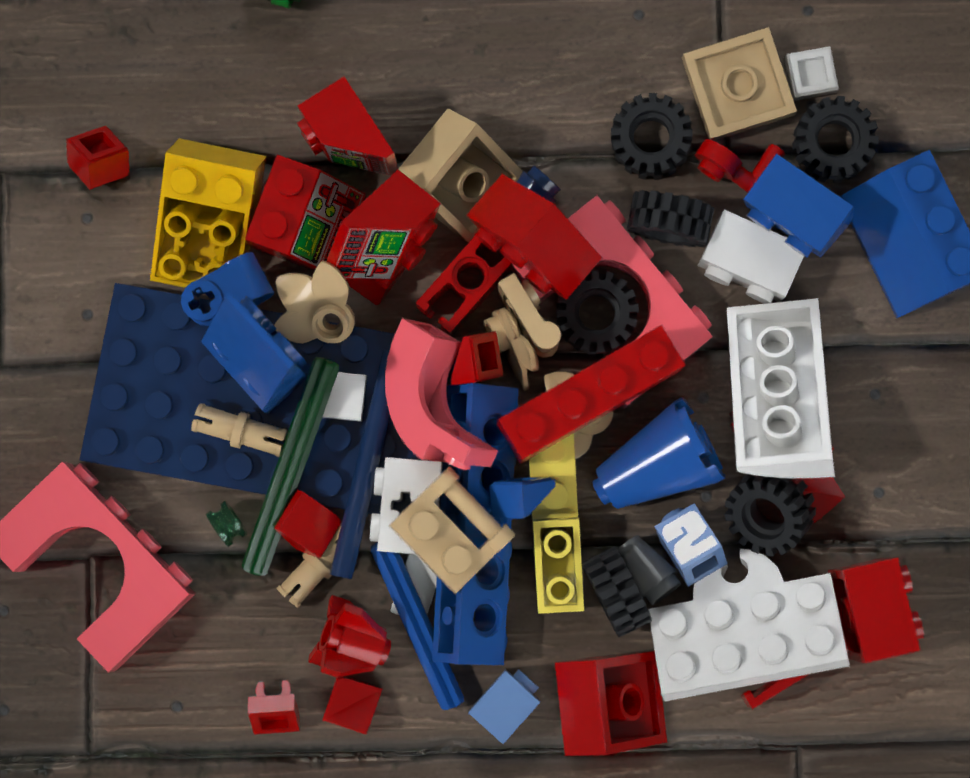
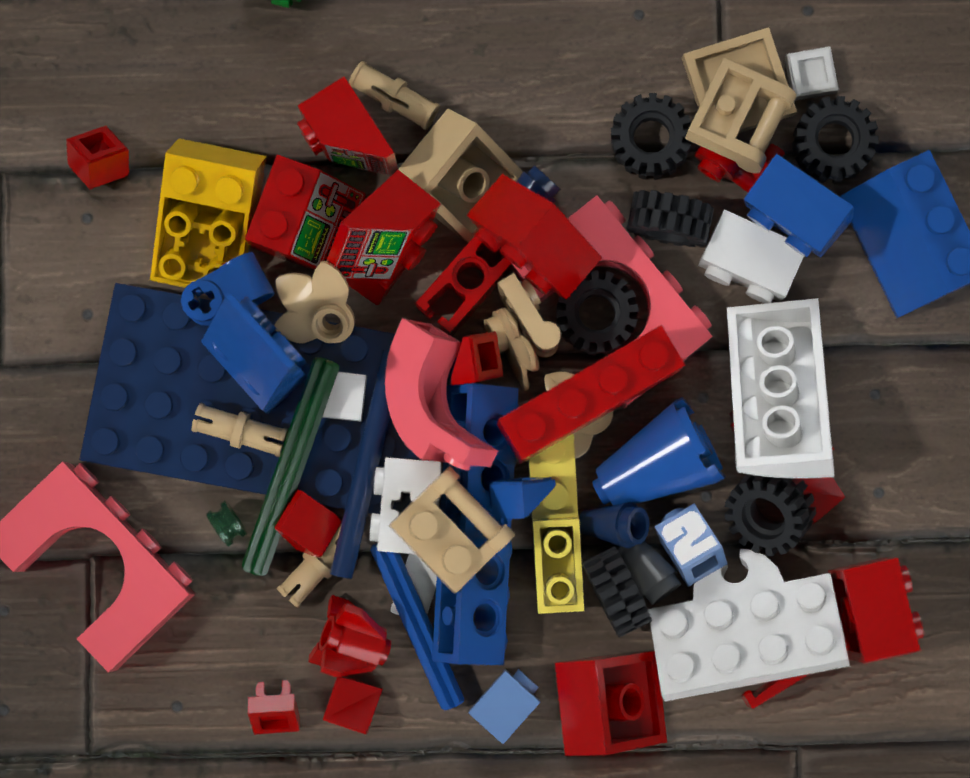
(394, 95): none -> tan pin
(618, 524): none -> dark blue cone
(727, 107): none -> tan plate

